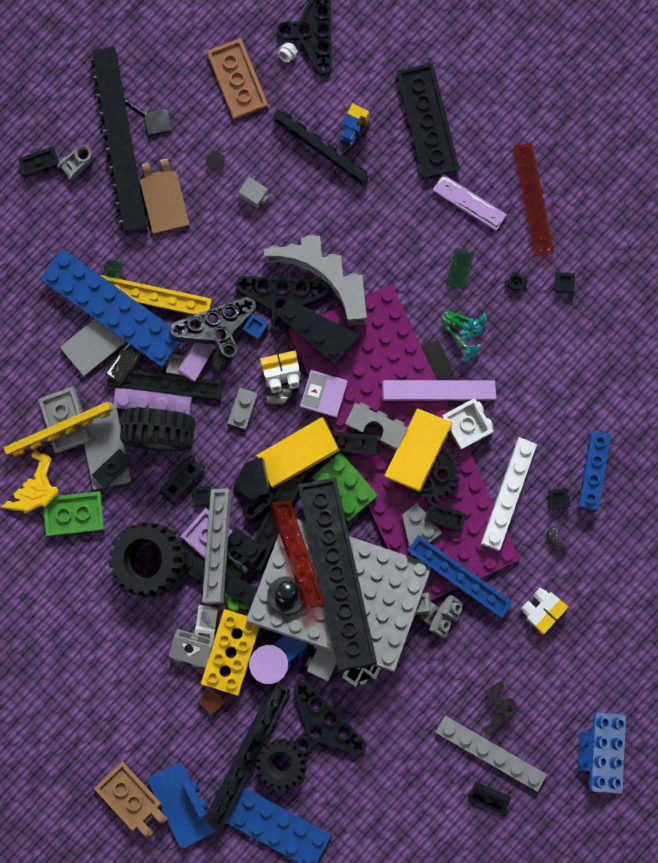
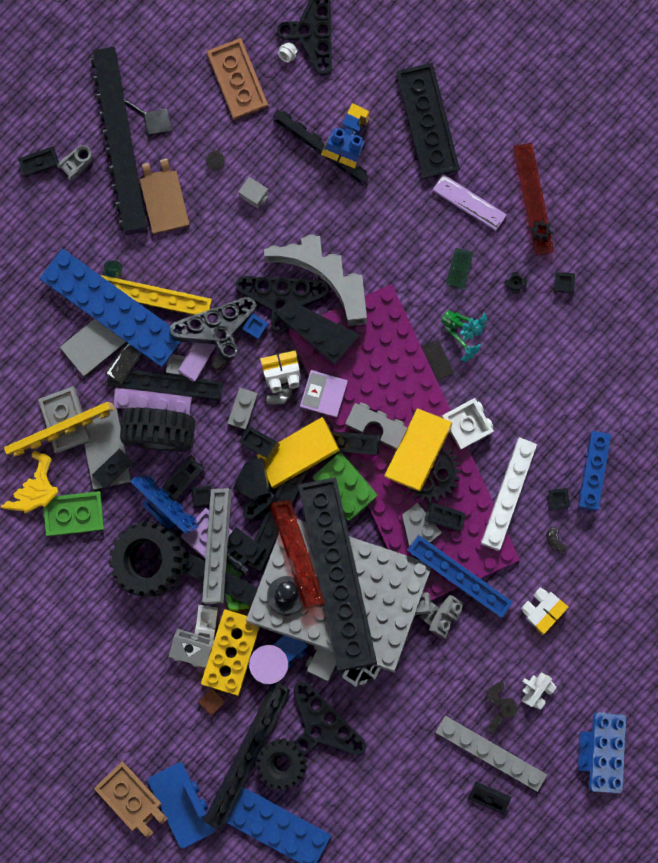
(162, 507): none -> blue bracket
(259, 443): none -> black plate
(348, 145): none -> blue hips
(438, 390): lavender tile -> none
(535, 688): none -> white hips
(541, 226): none -> black gear

